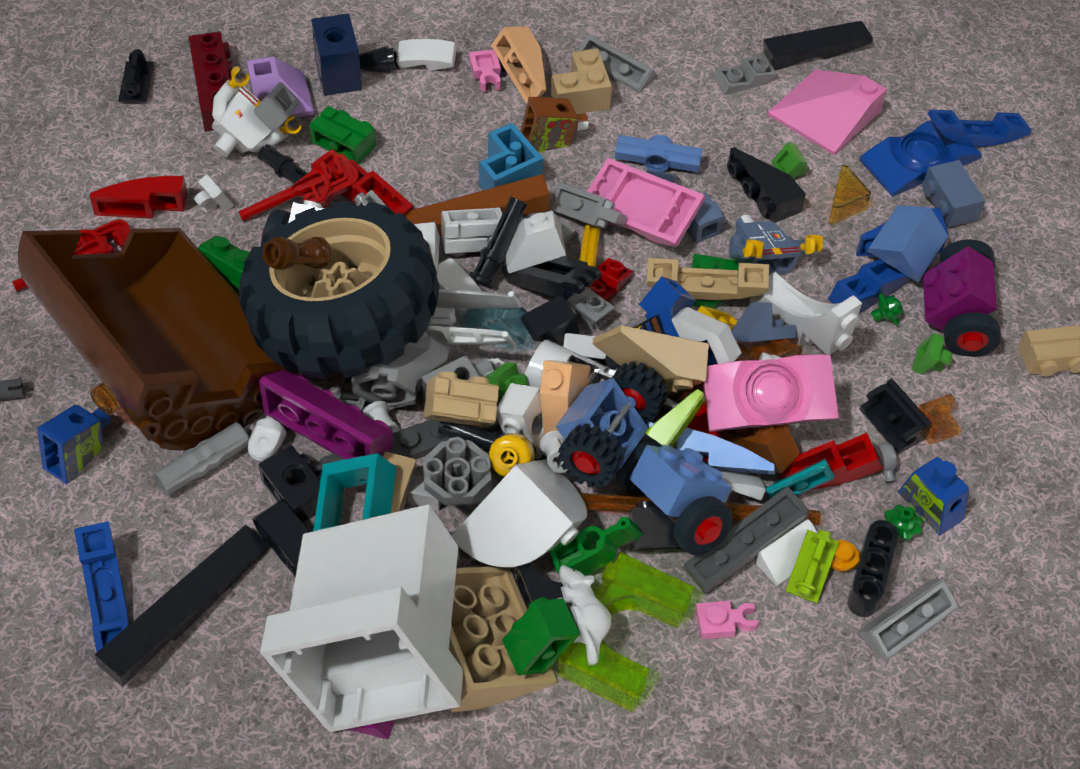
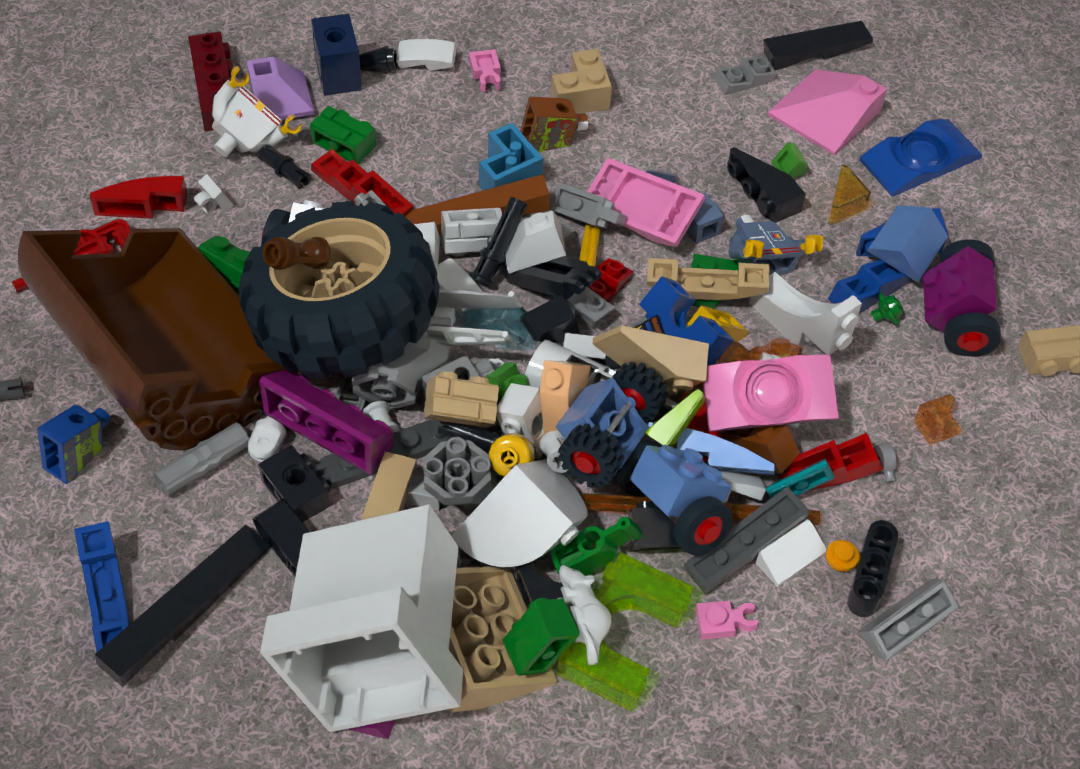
(104, 399): clear orange tile -> none
(136, 78): black hinge -> none
(276, 106): light grey slope -> none
(314, 186): red piece -> none
(357, 471): teal window -> none
(522, 60): light nougat slope -> none
(620, 65): light grey slope -> none
(658, 153): medium blue piece -> none
(700, 327): white slope -> none
(758, 325): sand blue slope -> none
(812, 565): lime hinge -> none
(896, 416): black hinge -> none
(905, 521): green plant -> none
(931, 355): bright green tile -> none
(937, 494): blue torso -> none
(953, 193): sand blue brick -> none
(1001, 130): blue slope -> none

